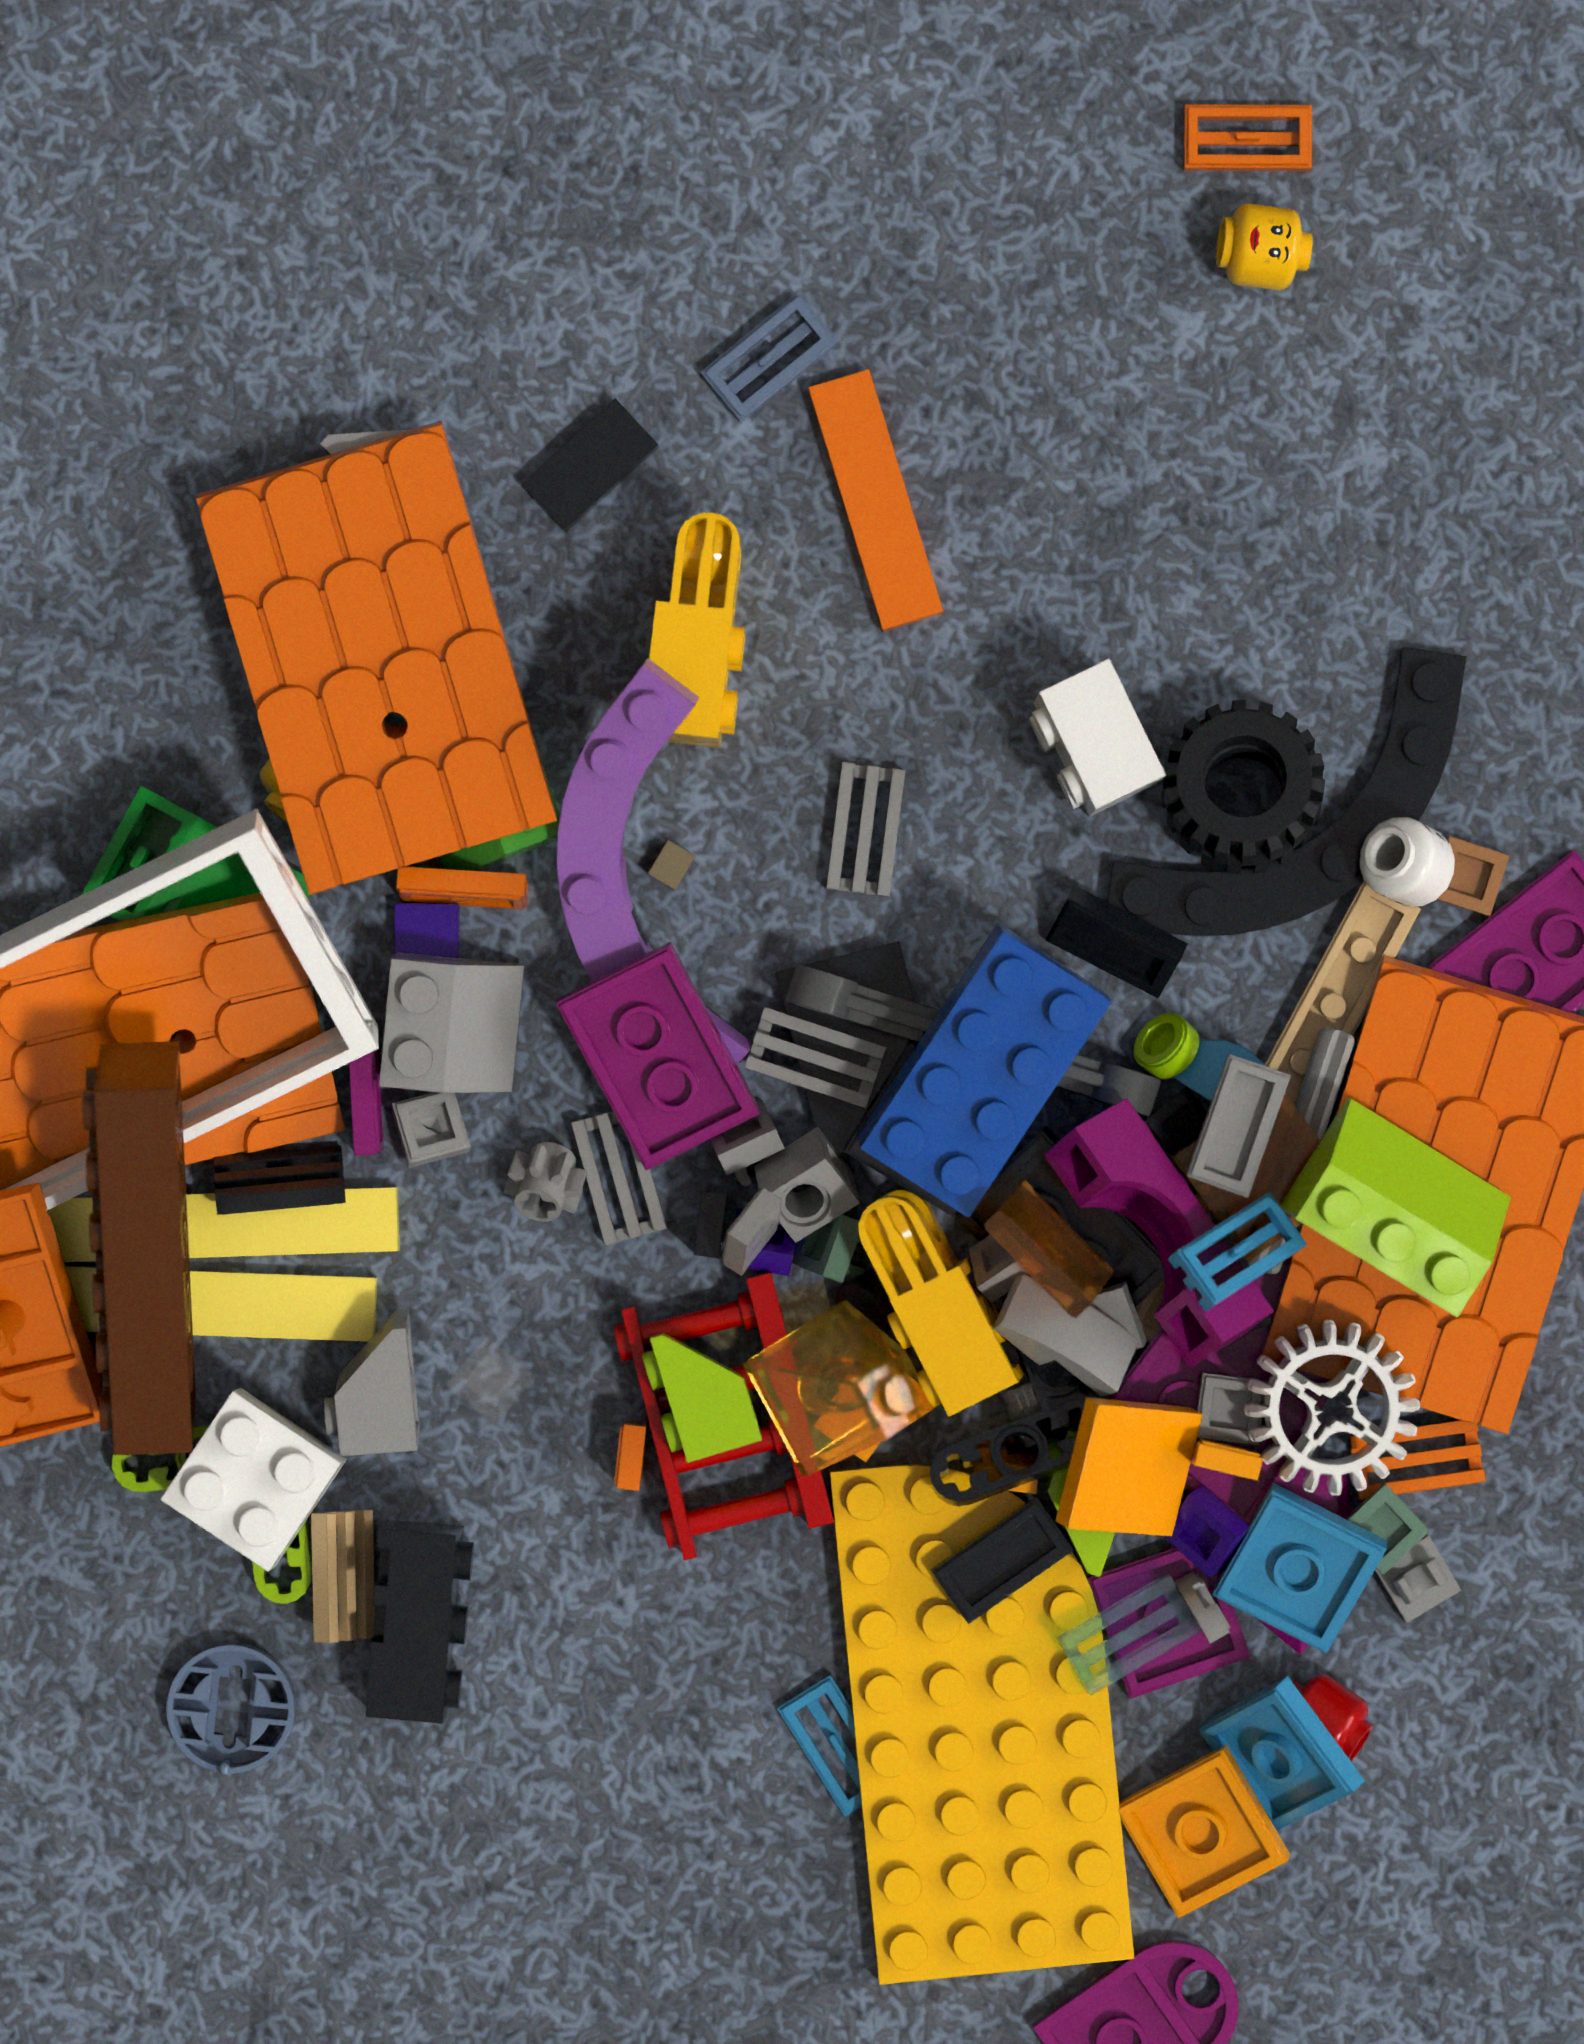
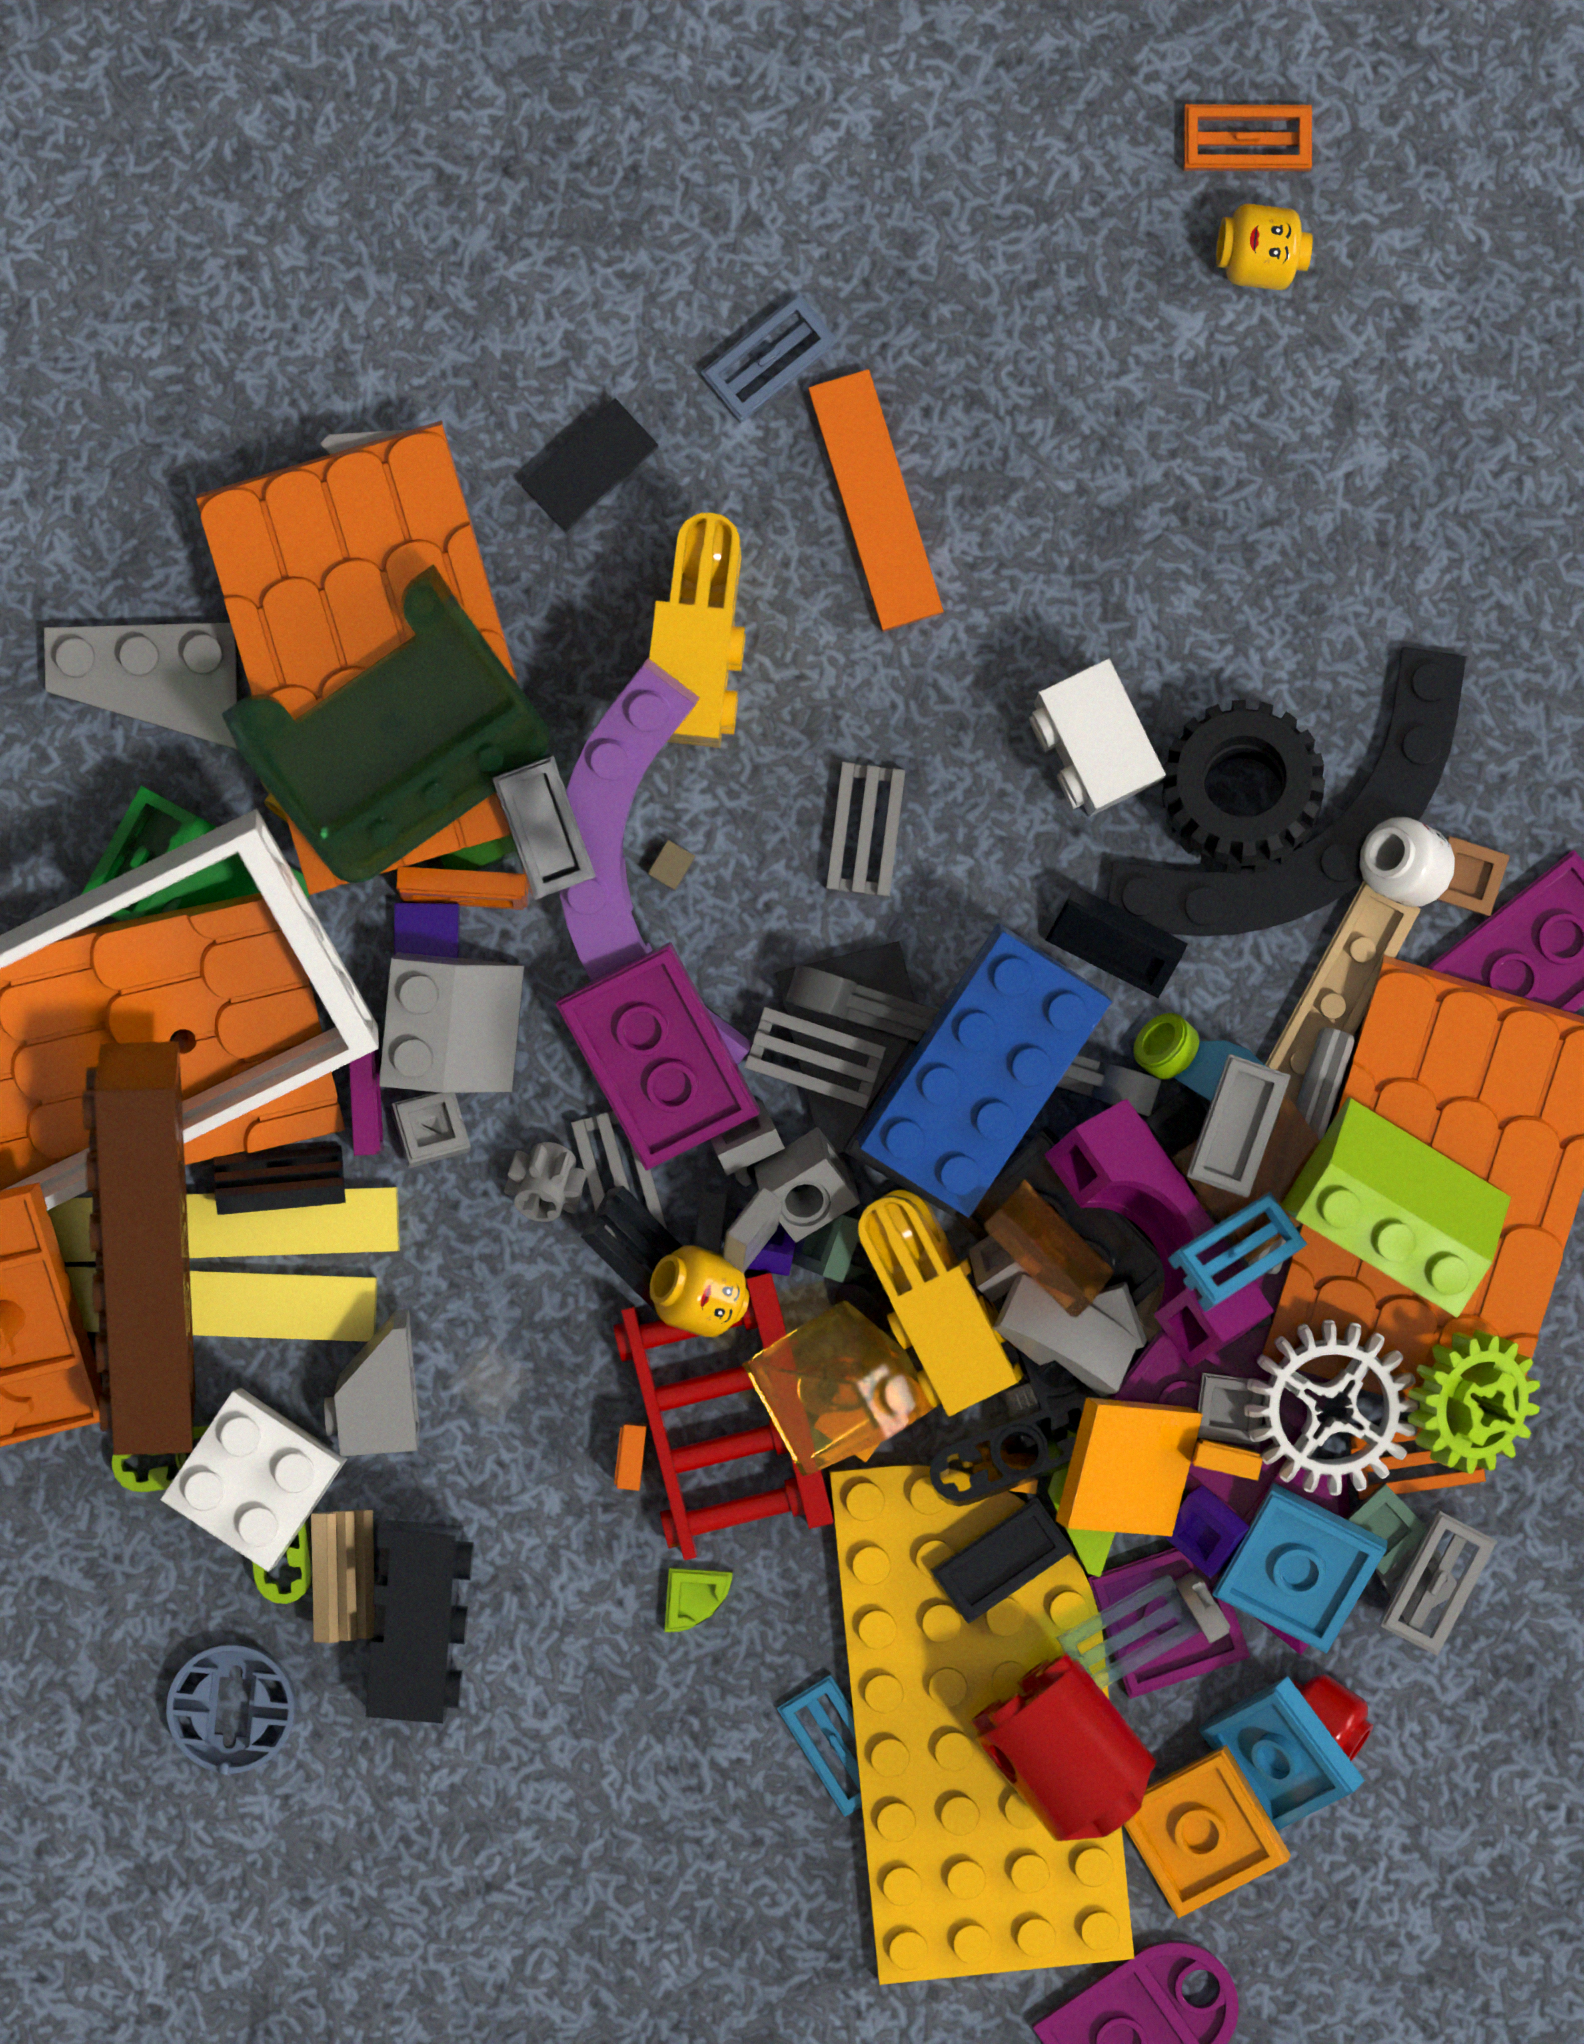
(150, 673): none -> light grey wing
(396, 744): none -> clear green windscreen
(542, 826): none -> tile
(644, 1236): none -> black tile
(694, 1596): none -> lime tile
(698, 1291): none -> yellow head
(705, 1398): lime slope -> none
(1067, 1751): none -> red cylinder
(1414, 1572): none -> light grey tile
(1473, 1401): none -> lime gear

